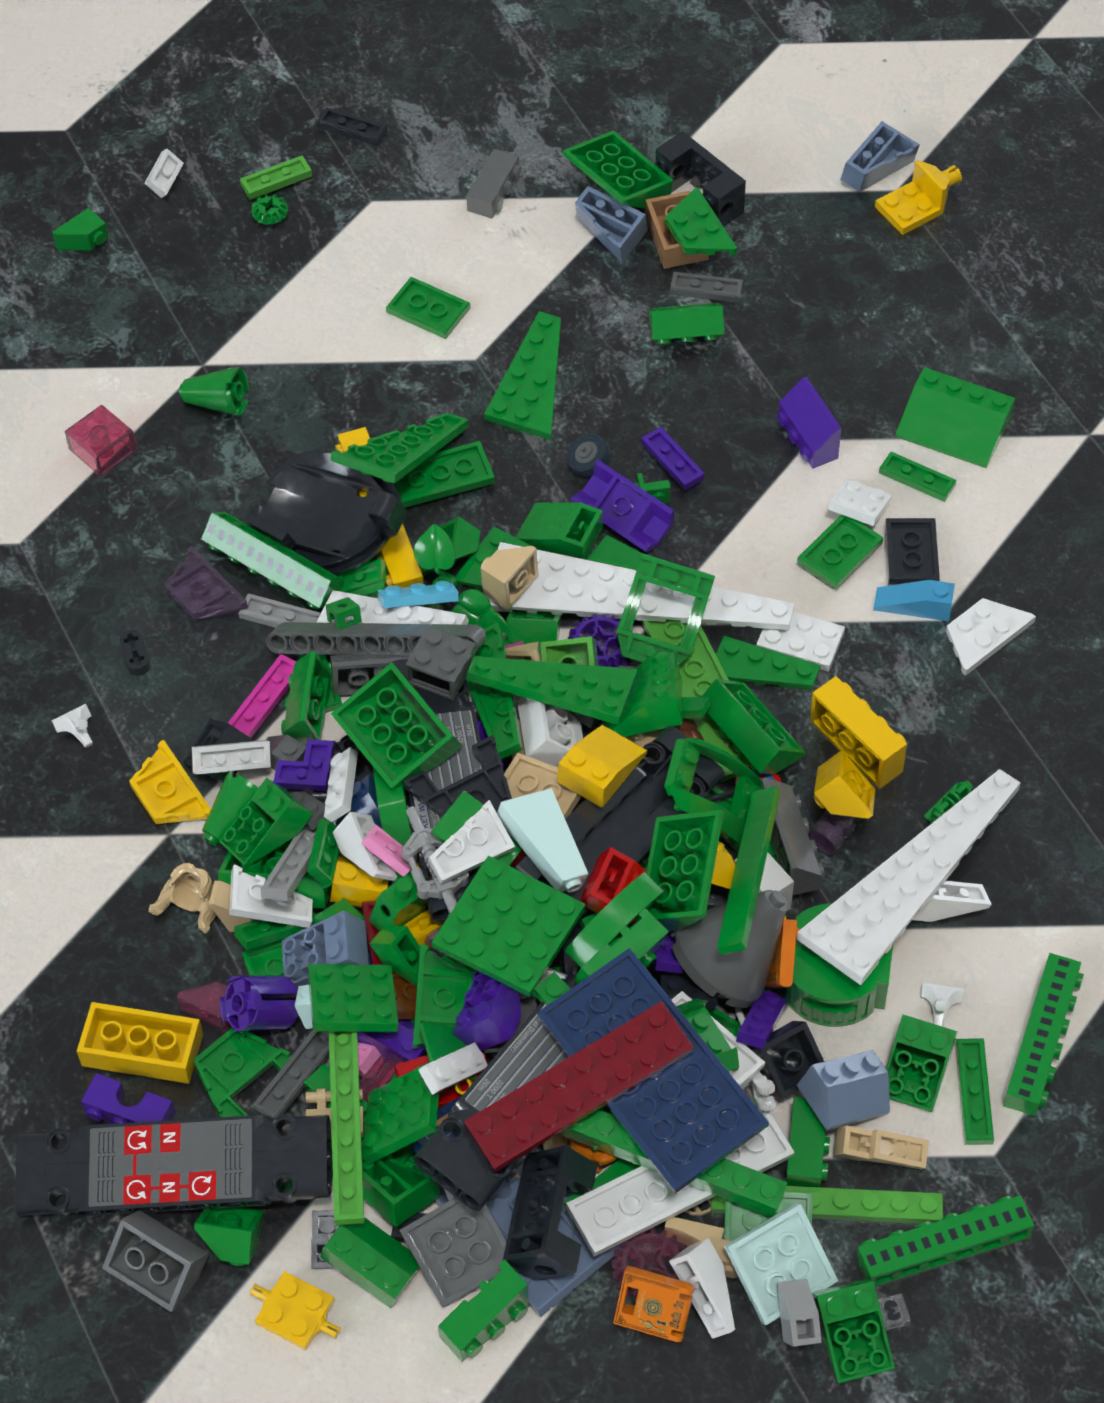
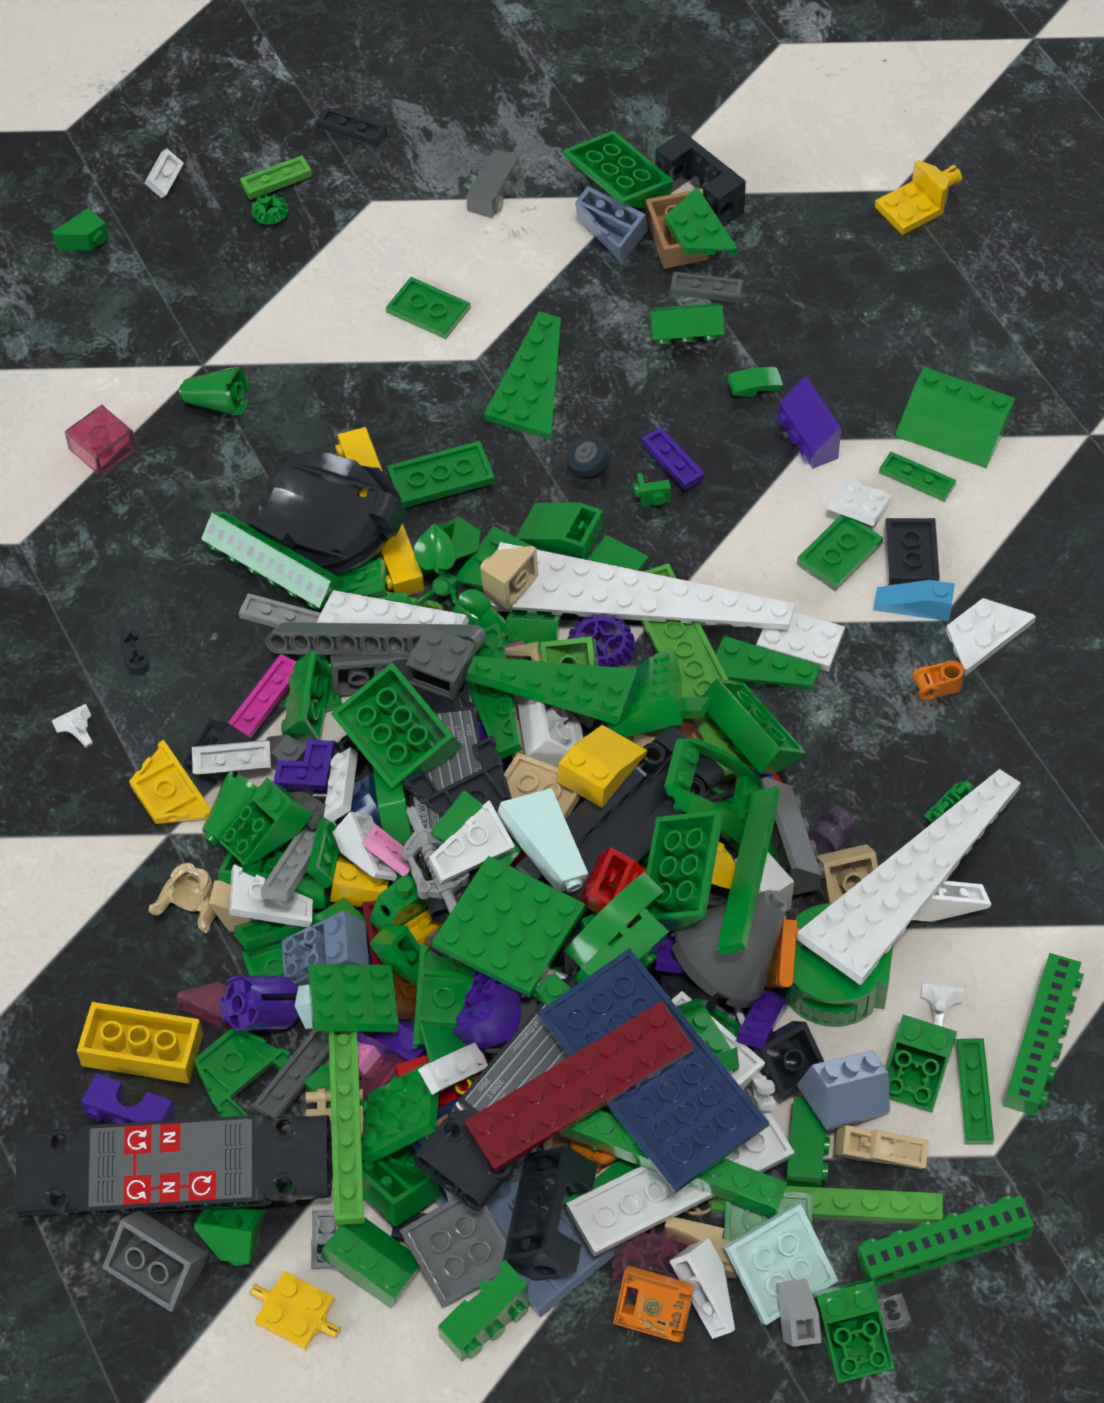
(202, 588): clear purple wing -> none
(348, 609): green piece -> none
(398, 453): green wing -> none
(417, 594): medium azure plate -> none
(627, 507): dark purple piece -> none
(669, 576): green wedge -> none
(751, 380): none -> green slope
(844, 788): yellow slope -> none
(845, 869): none -> tan slope
(858, 731): yellow brick -> none
(878, 157): sand blue wedge -> none
(937, 679): none -> orange piece

